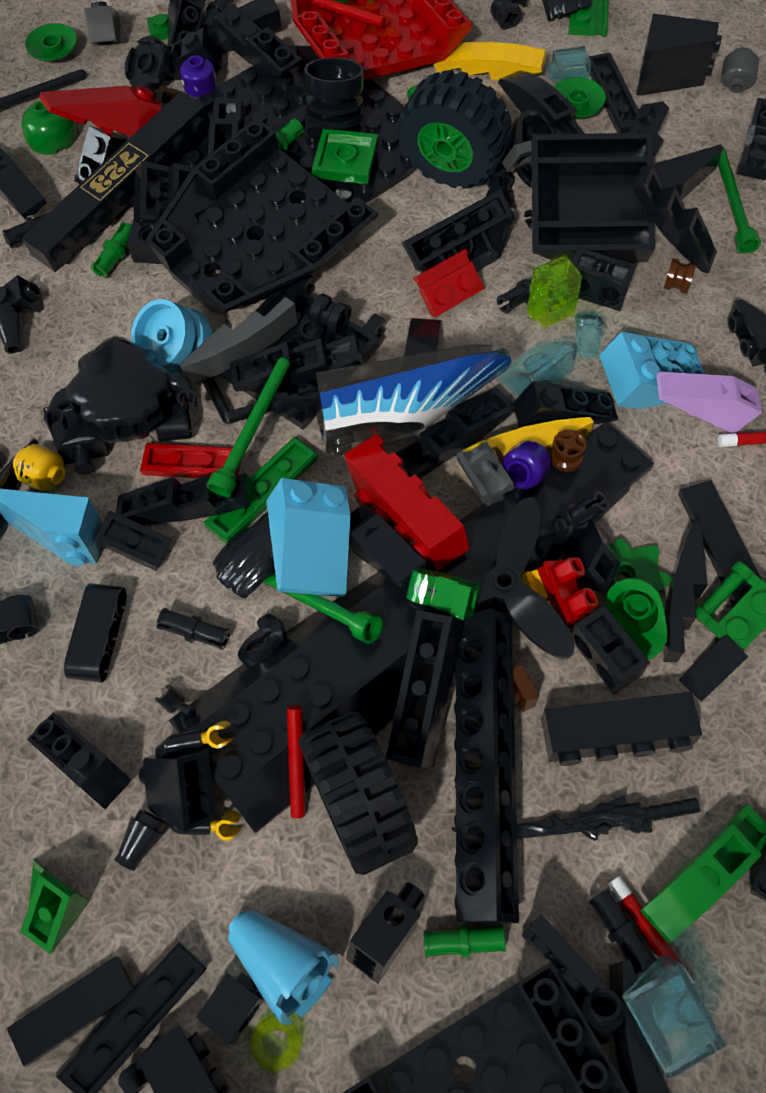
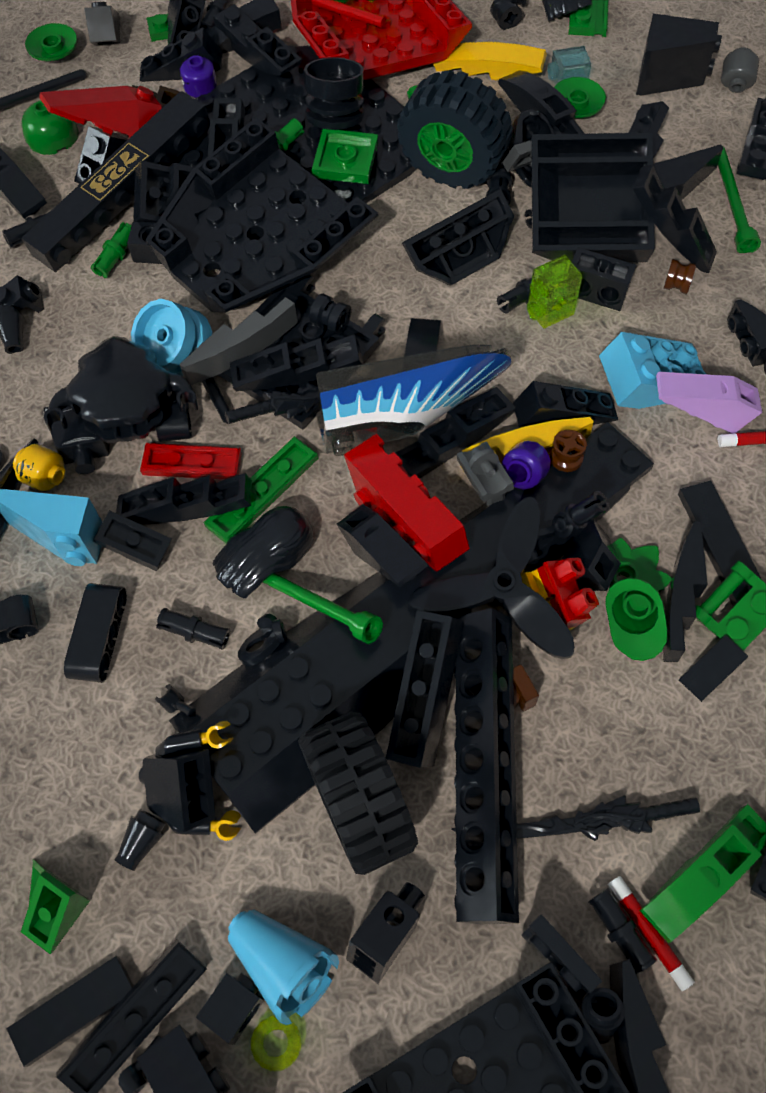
(79, 760): black slope -> none
(148, 63): black tile -> none
(223, 480): green piece -> none
(296, 762): red bar -> none
(309, 537): medium azure slope -> none
(443, 592): green leg -> none
(448, 283): red plate -> none
(464, 941): green pin -> none
(542, 363): clear light blue slope -> none
(588, 333): clear light blue hair -> none
(609, 649): black brick -> none
(618, 100): black tile -> none
(621, 727): black brick -> none
(673, 1017): clear light blue slope -> none

